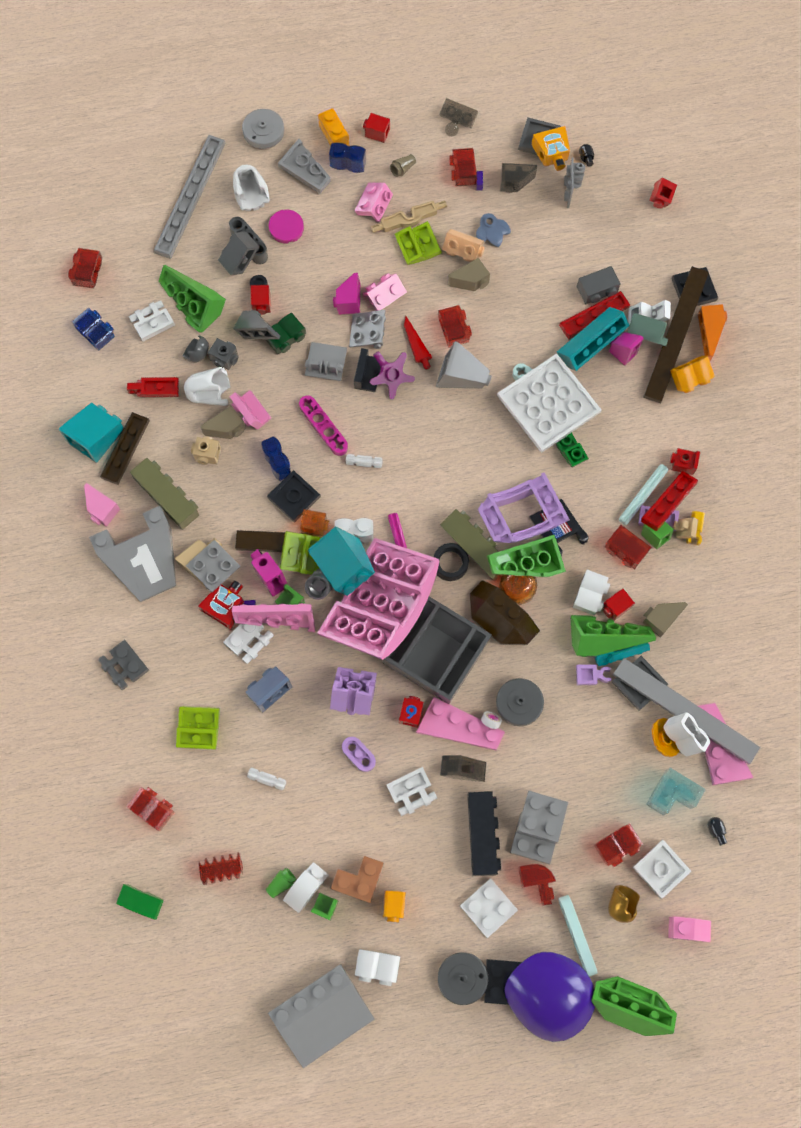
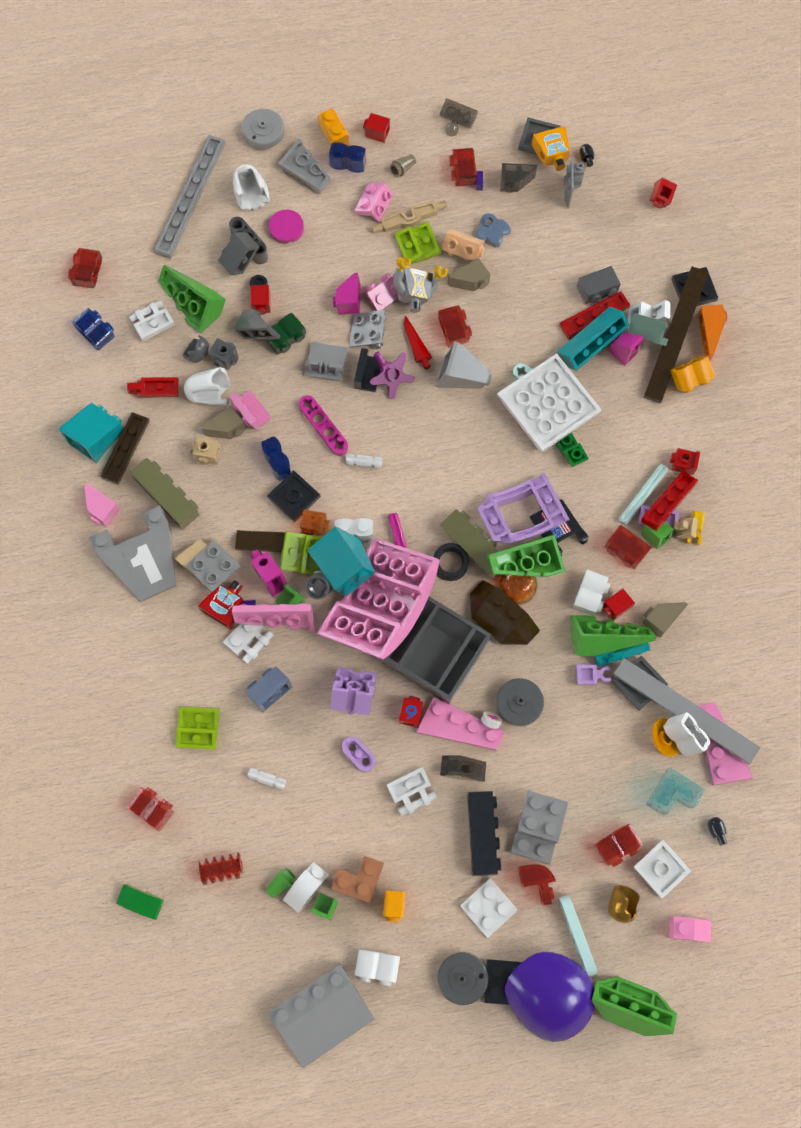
(128, 660): dark grey plate -> none
(415, 285): none -> torso

